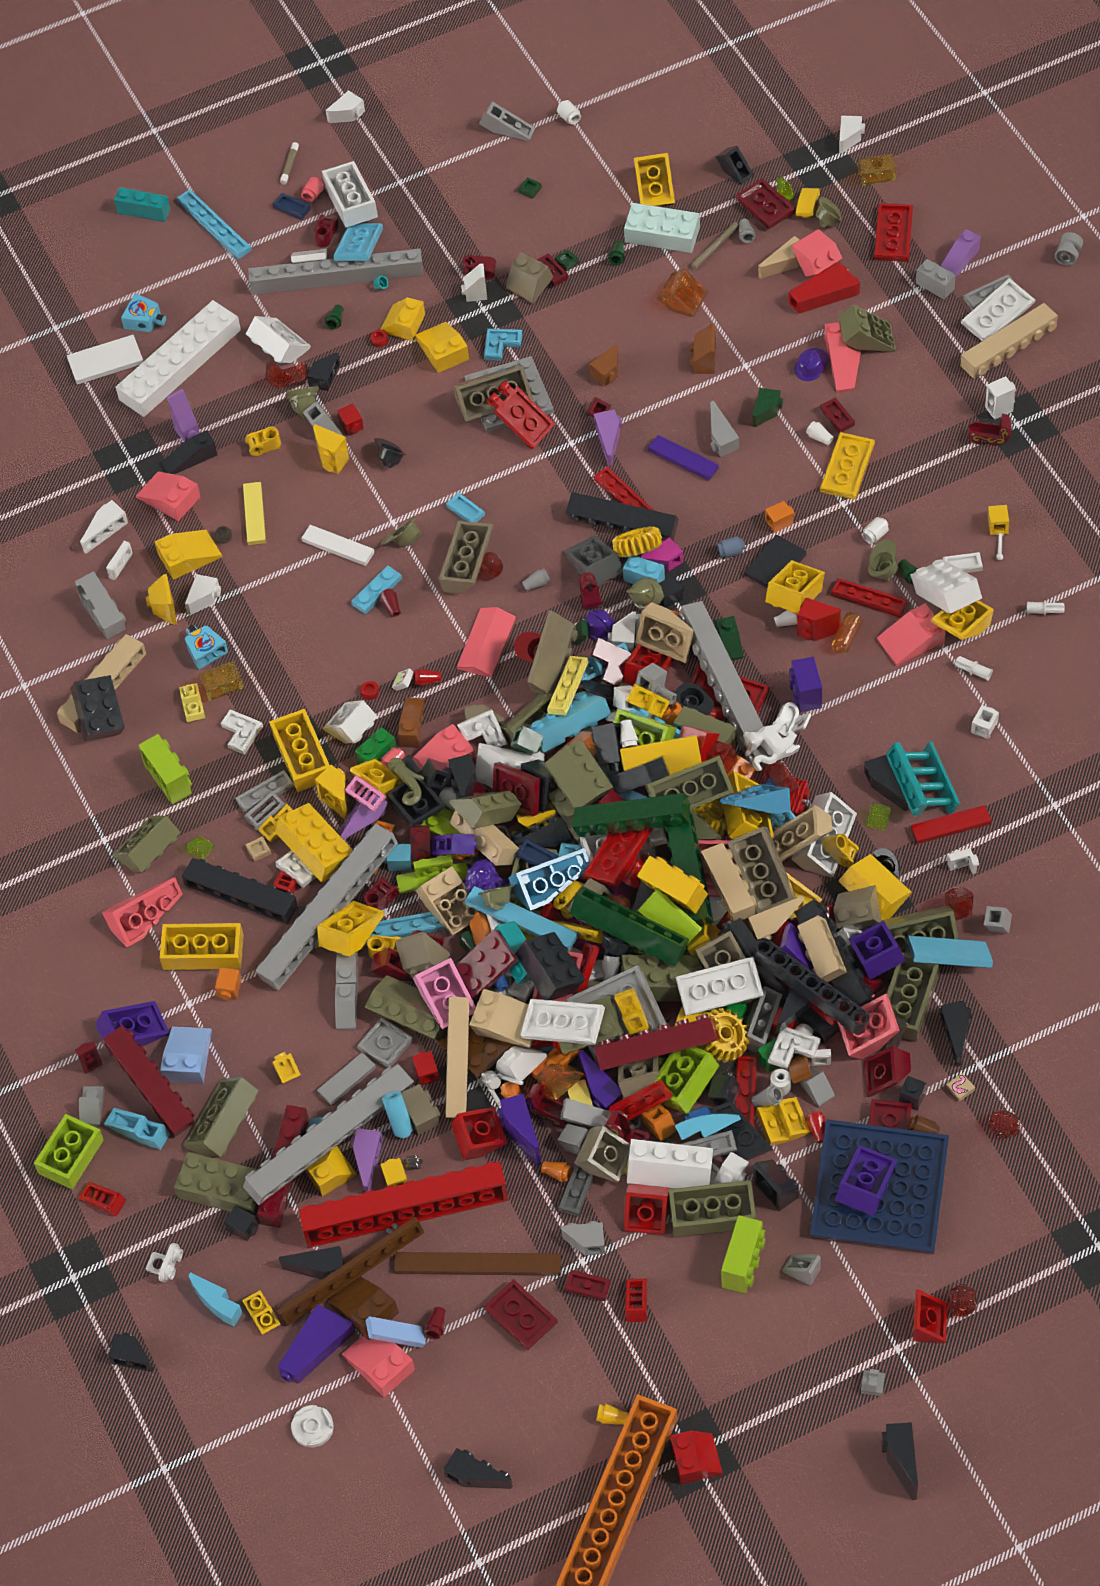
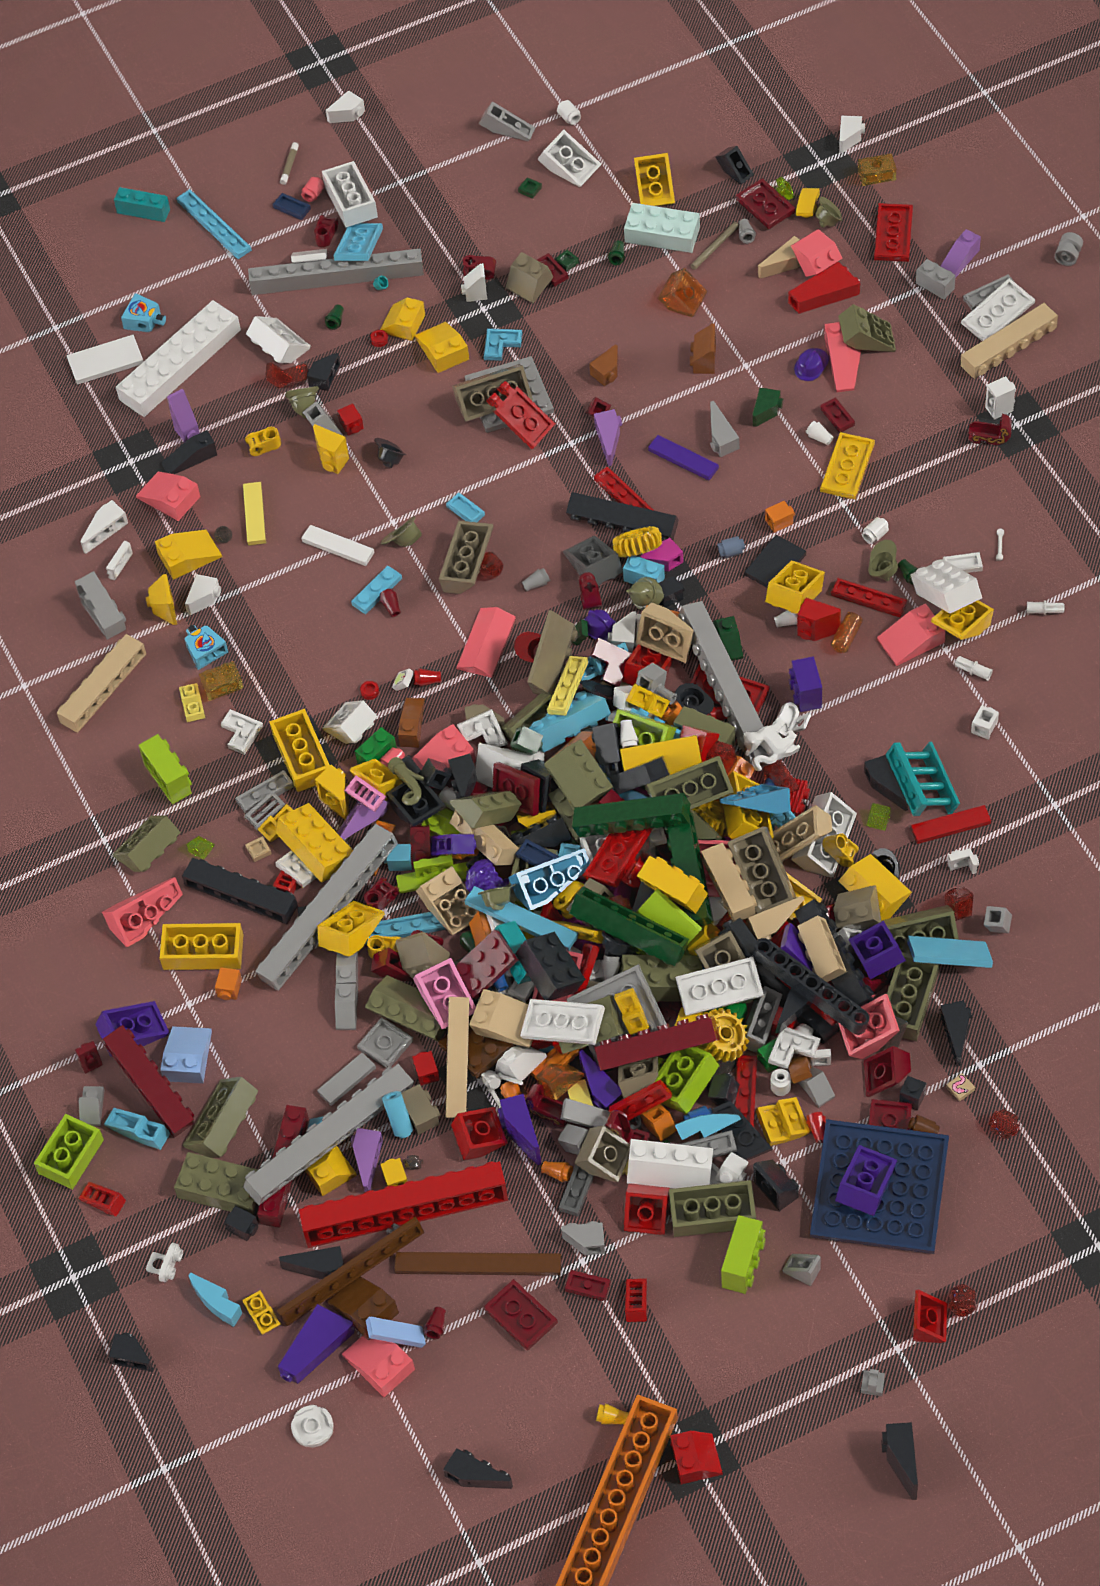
(97, 708): black brick -> none
(285, 1067): yellow bracket -> none
(569, 159): none -> white slope
(768, 1097): light grey cone -> none
(998, 519): yellow brick -> none

